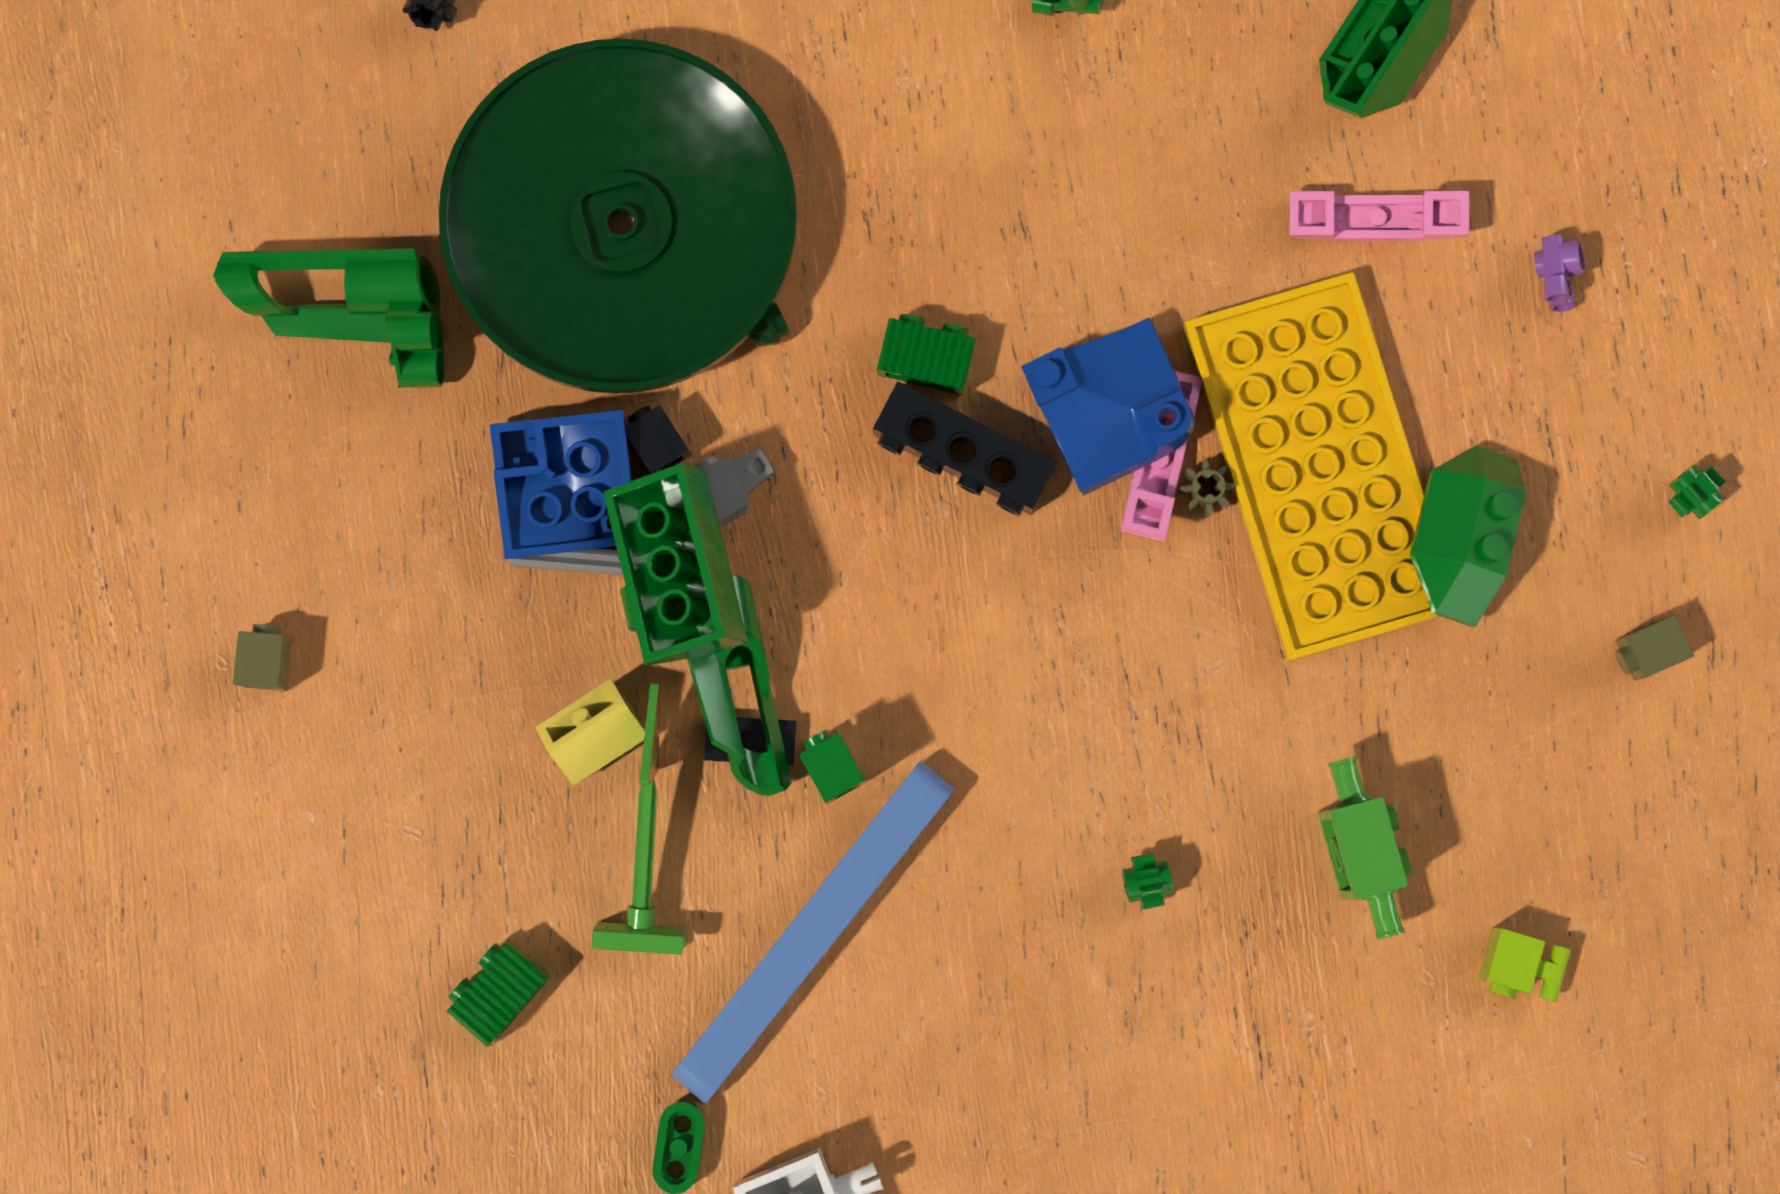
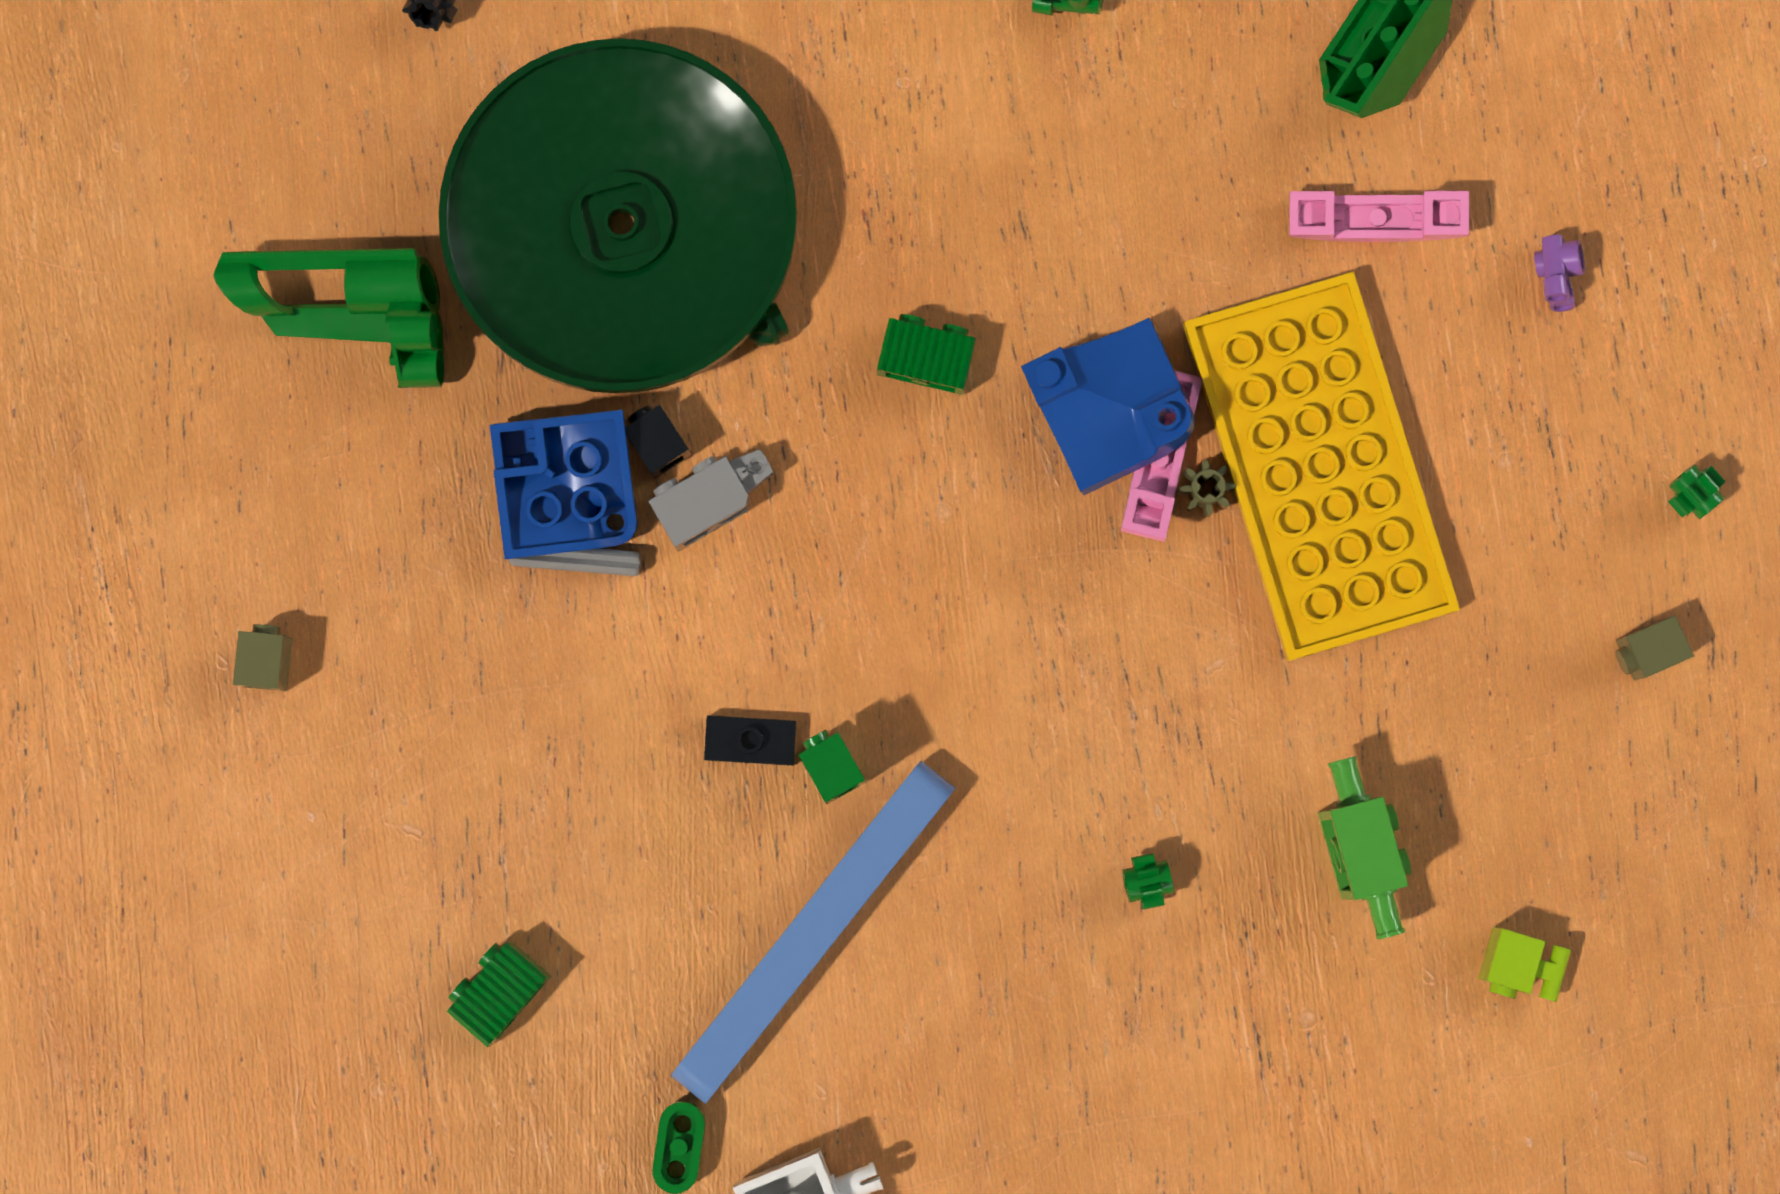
(591, 732): light yellow brick -> none
(640, 932): bright green piece -> none
(675, 565): green slope -> none
(758, 772): green panel -> none
(909, 407): black brick -> none
(1467, 532): green wedge -> none

